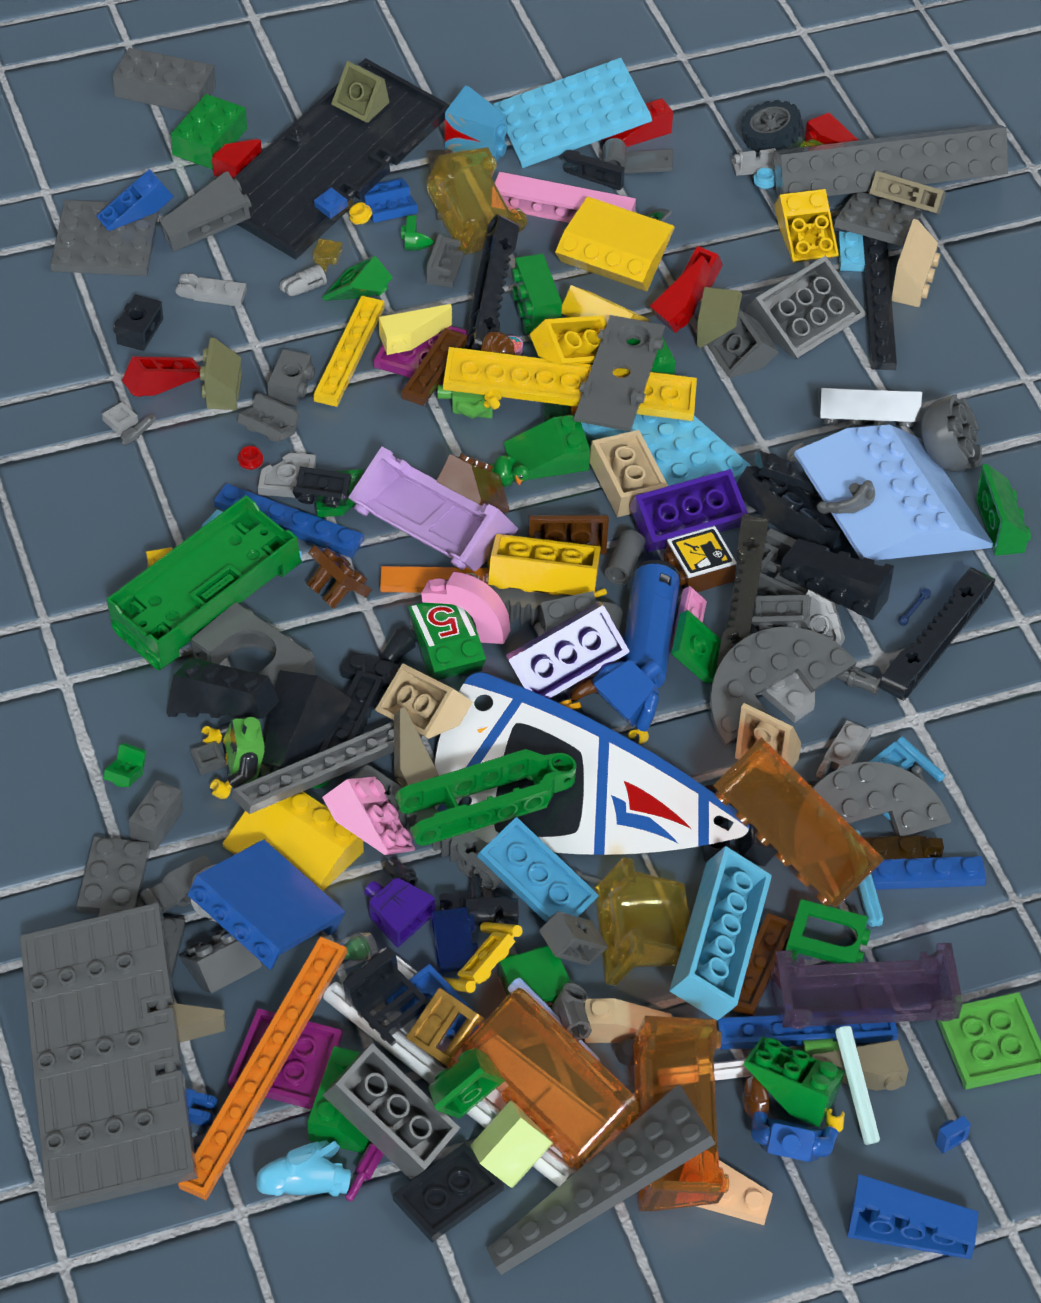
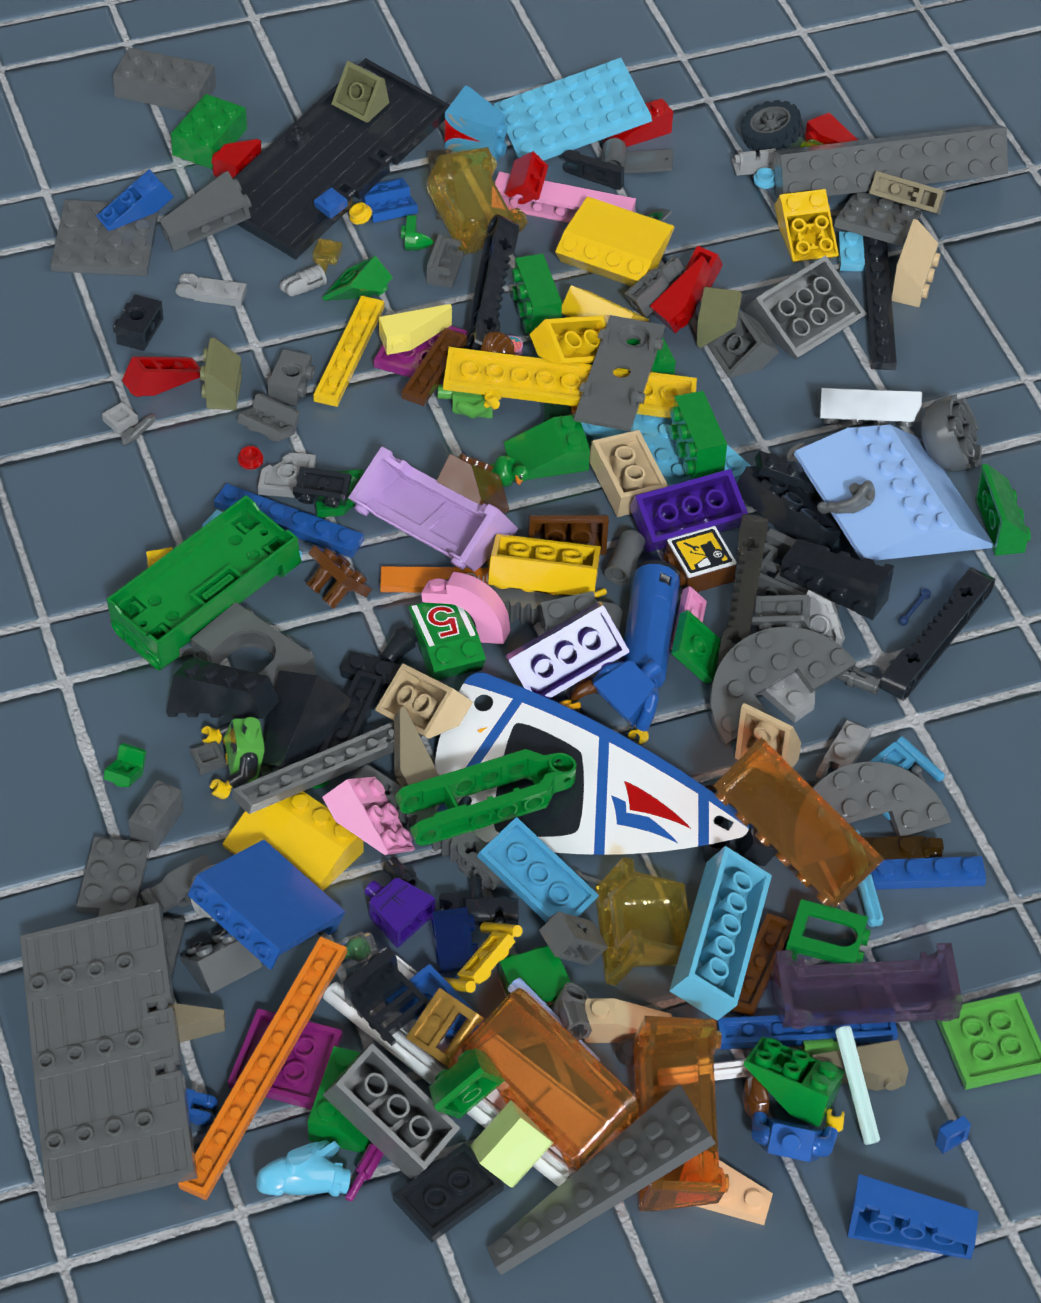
(527, 178): none -> red hinge
(653, 285): none -> dark grey piece
(697, 435): none -> green brick

